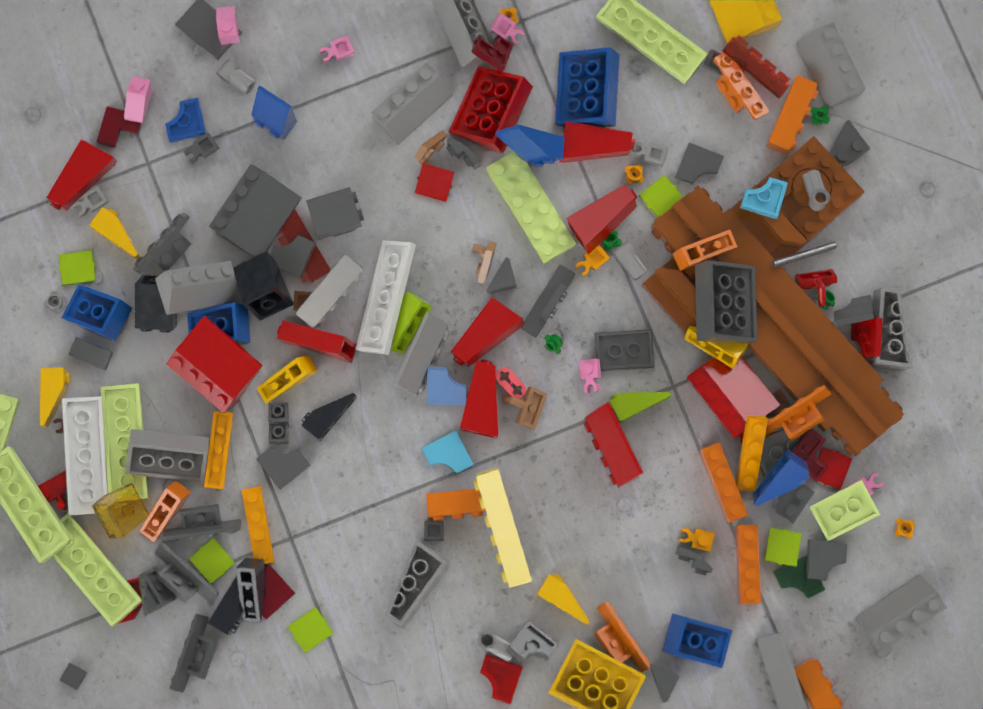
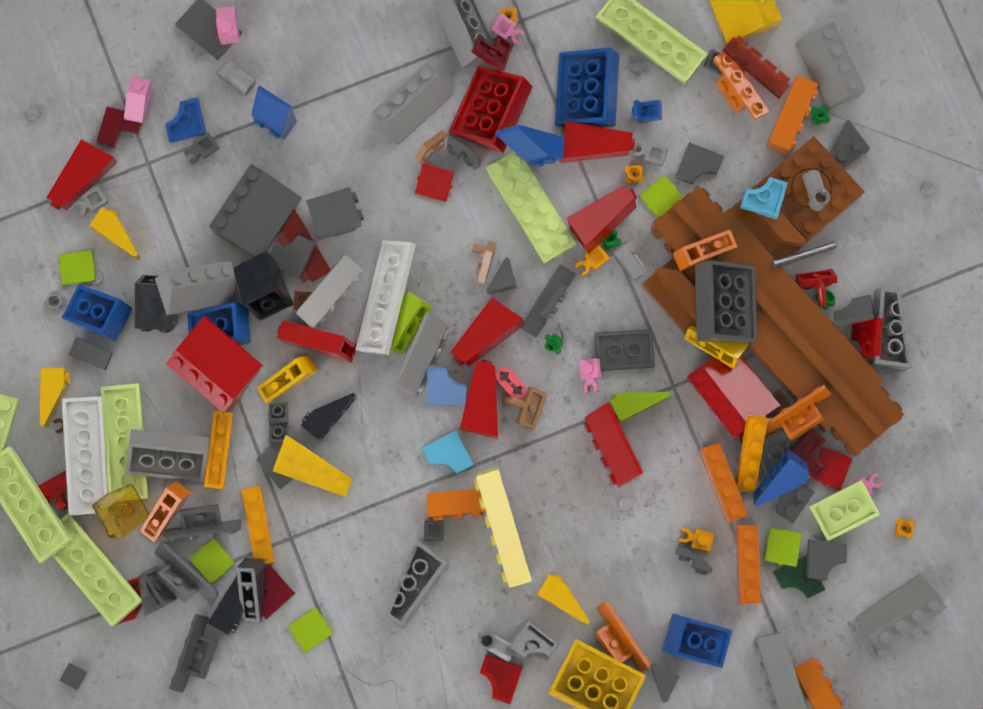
(167, 248): dark grey bracket -> none
(303, 465): none -> yellow wing
(340, 48): bright pink plate -> none
(647, 111): none -> blue bracket

